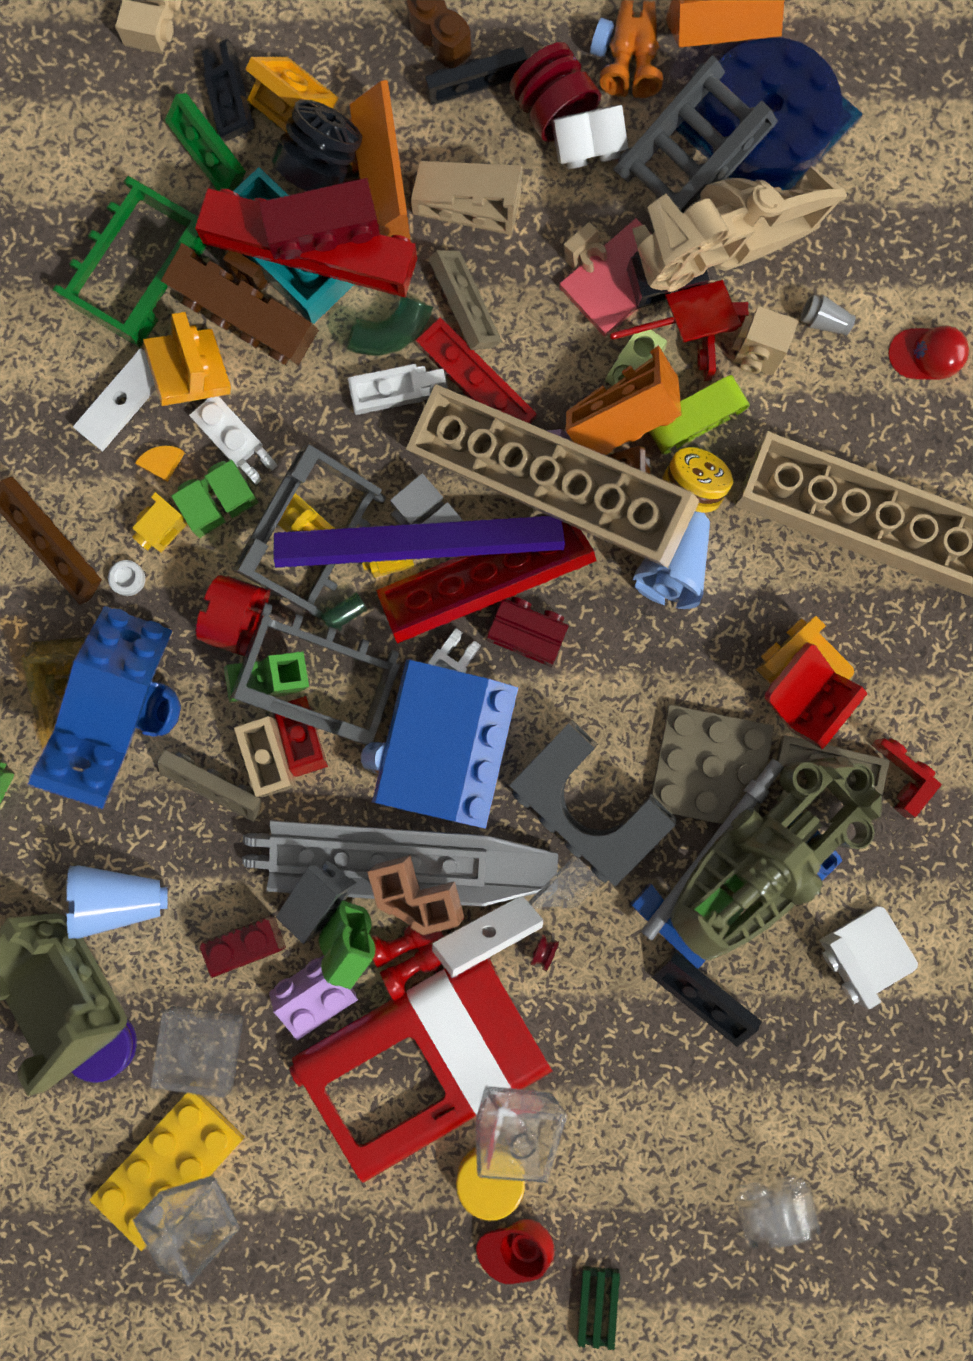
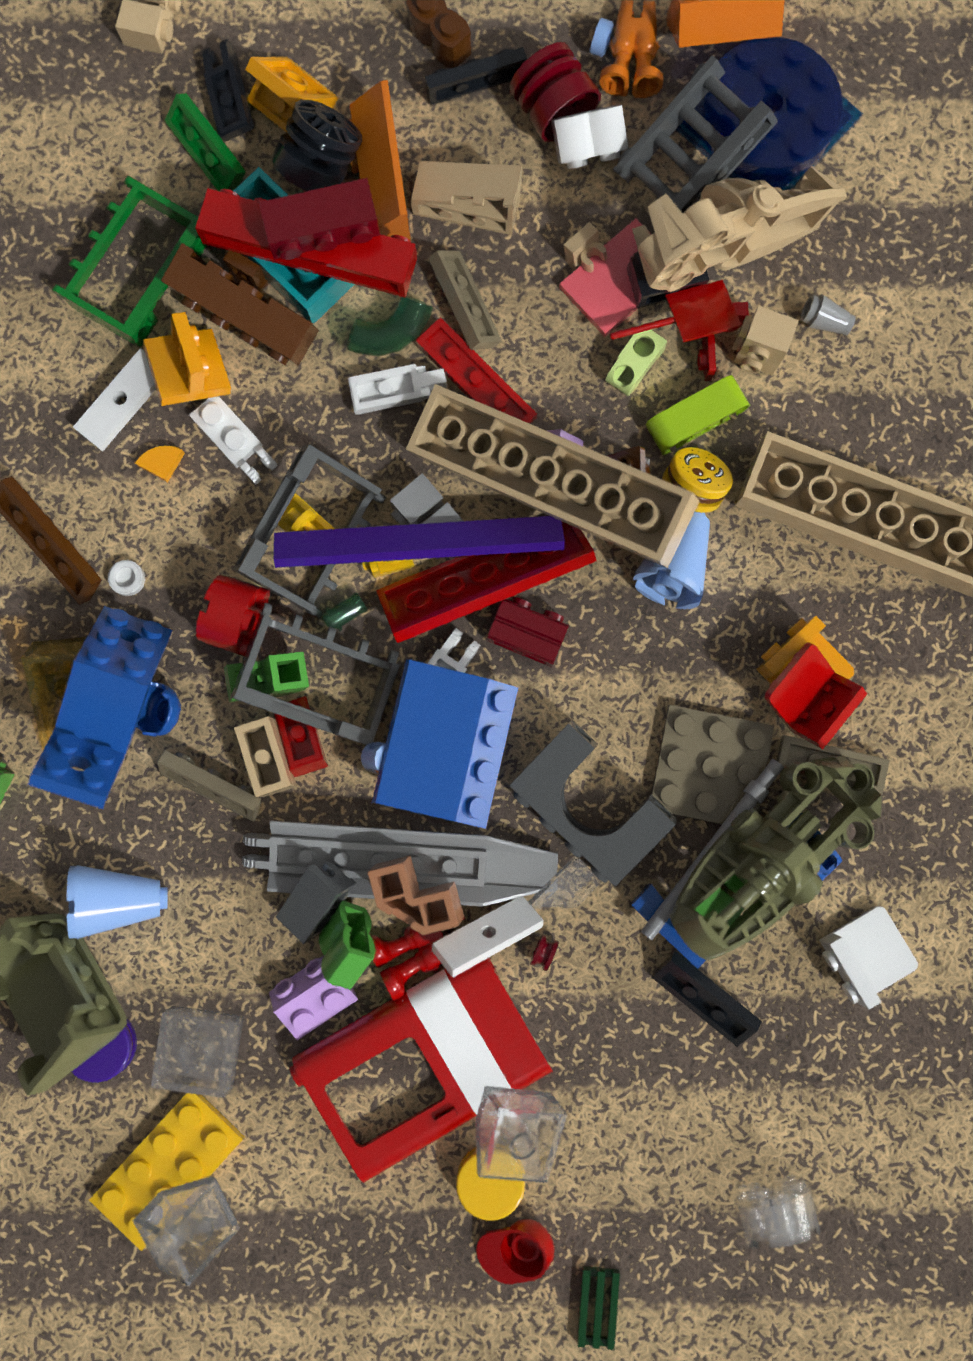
(158, 525): yellow brick -> none
(198, 506): bright green piece -> none
(242, 946): dark red brick -> none
(629, 408): orange wedge -> none
(912, 796): red bracket -> none
(929, 352): red cap -> none

